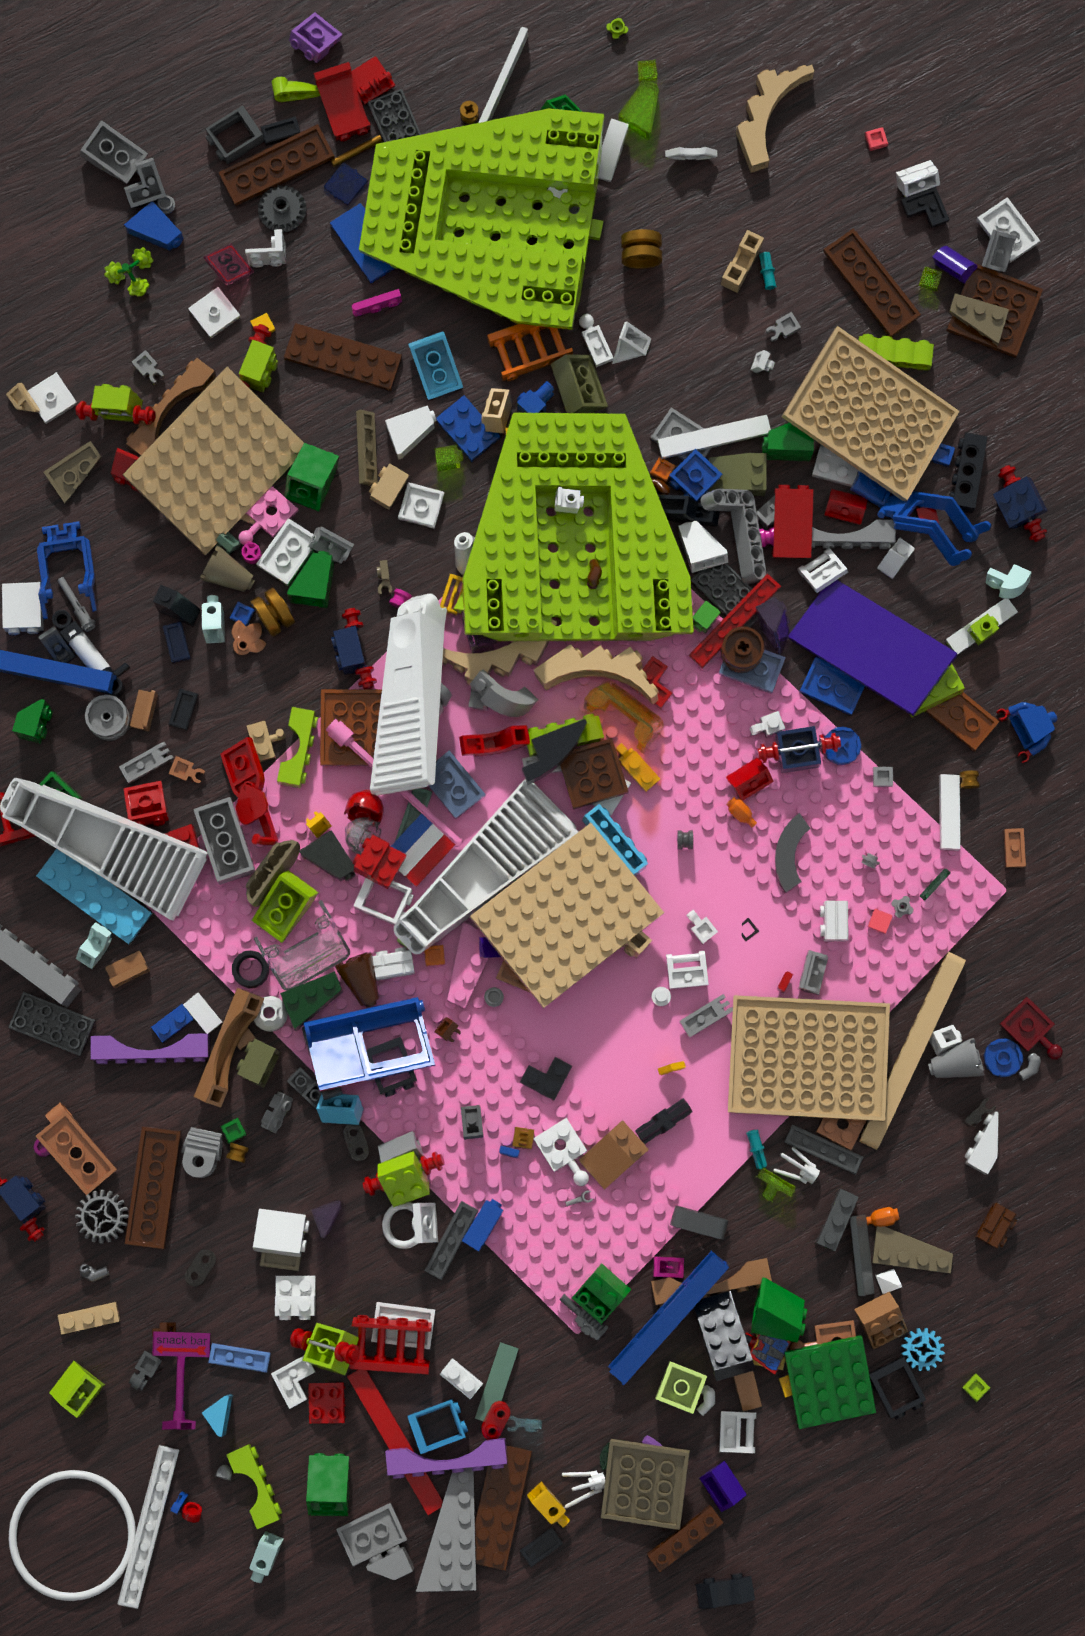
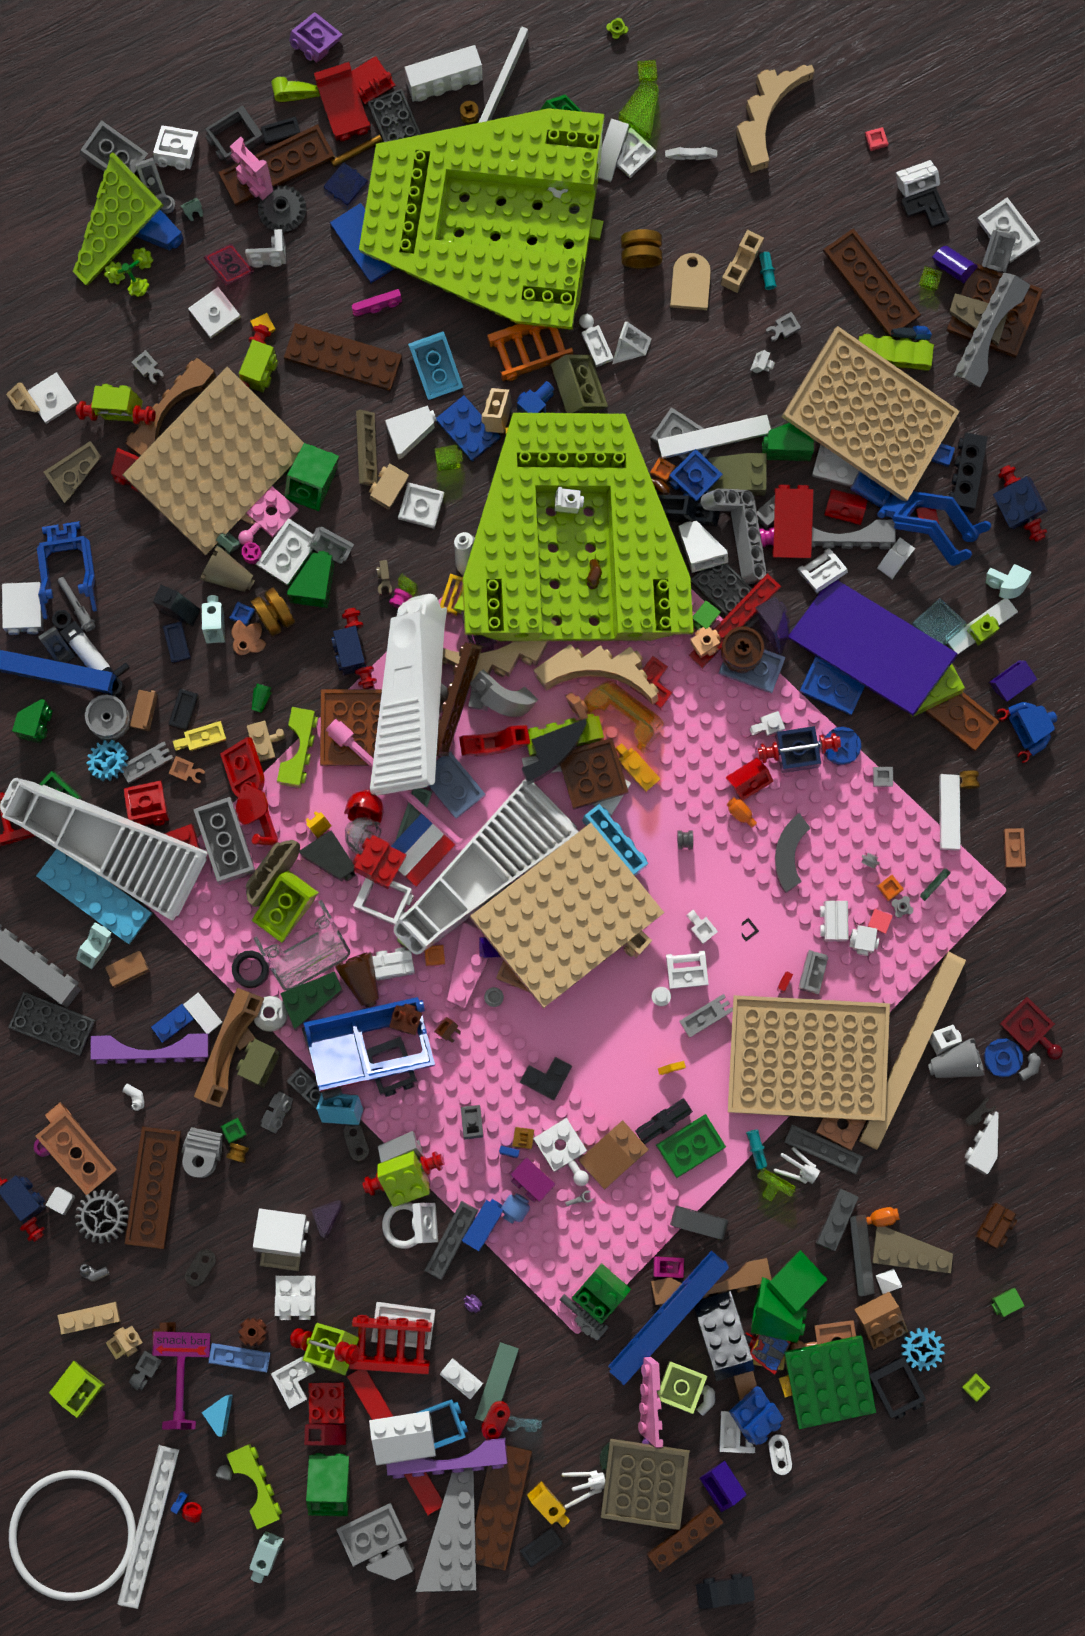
(60, 1200): none -> white piece
(107, 760): none -> medium azure gear
(119, 214): none -> lime wing
(124, 1342): none -> tan brick
(136, 1096): none -> white arm
(175, 147): none -> white plate
(192, 206): none -> sand green tile
(201, 737): none -> light yellow plate
(251, 170): none -> bright pink piece
(260, 697): none -> green cone
(260, 1328): none -> copper brick
(325, 1434): none -> dark red slope
(402, 1438): none -> white slope
(405, 1019): none -> copper brick
(407, 585): none -> clear neon green plate
(443, 73): none -> white brick
(458, 691): none -> reddish brown plate
(472, 1303): none -> medium lavender plate
(515, 1208): none -> medium blue head
(532, 1180): none -> magenta brick
(577, 706): none -> nougat plate
(634, 153): none -> white wing
(650, 1402): none -> bright pink wing
(690, 284): none -> tan tile
(691, 1146): none -> green tile
(705, 648): none -> light nougat brick
(756, 1416): none -> blue plate
(780, 1454): none -> white plate
(796, 1282): none -> green tile
(864, 940): none -> white brick
(890, 888): none -> orange tile
(917, 332): none -> piece
(940, 622): none -> clear light blue tile
(974, 362): none -> light grey arch
(1007, 1302): none -> bright green brick
(1013, 680): none -> dark purple brick

